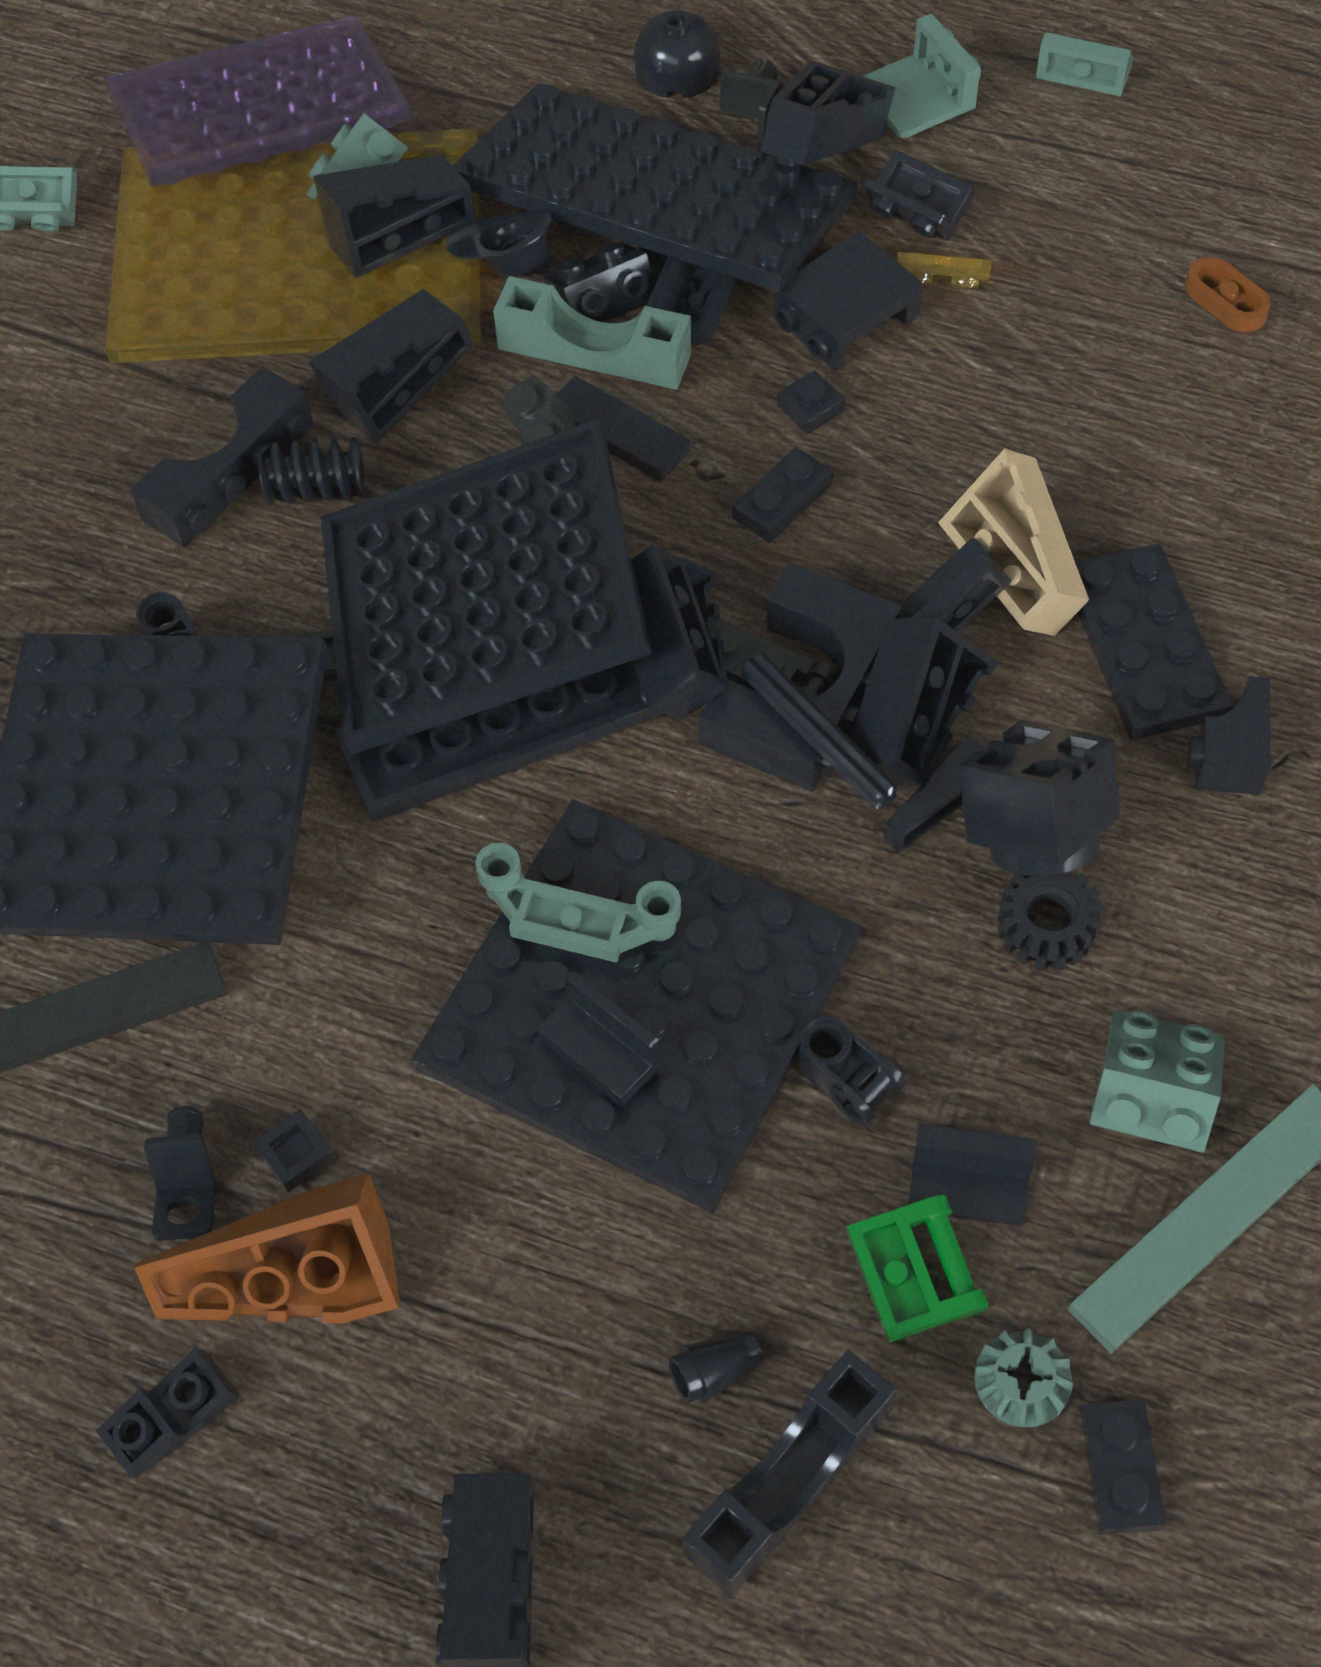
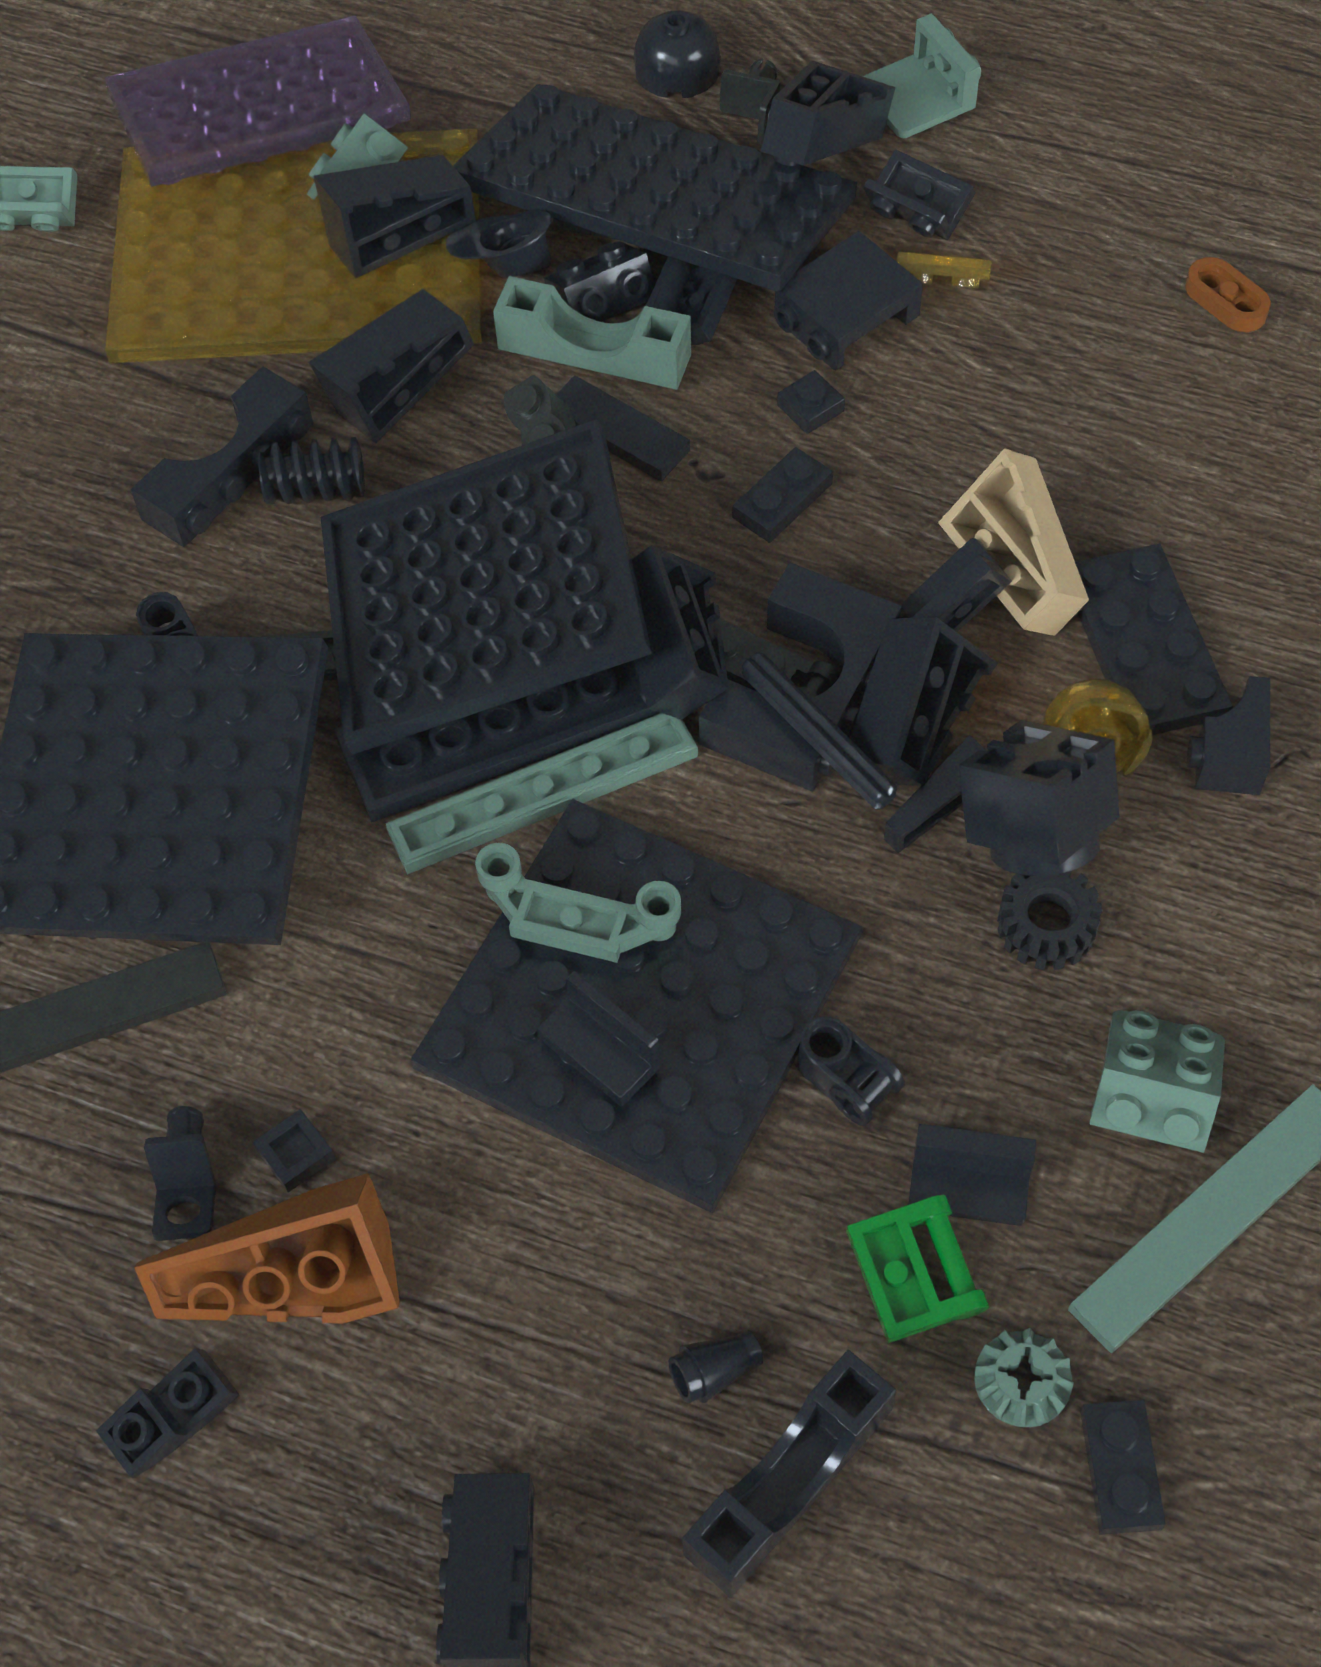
(540, 791): none -> sand green tile
(1084, 64): sand green panel -> none
(1104, 711): none -> clear yellow cylinder

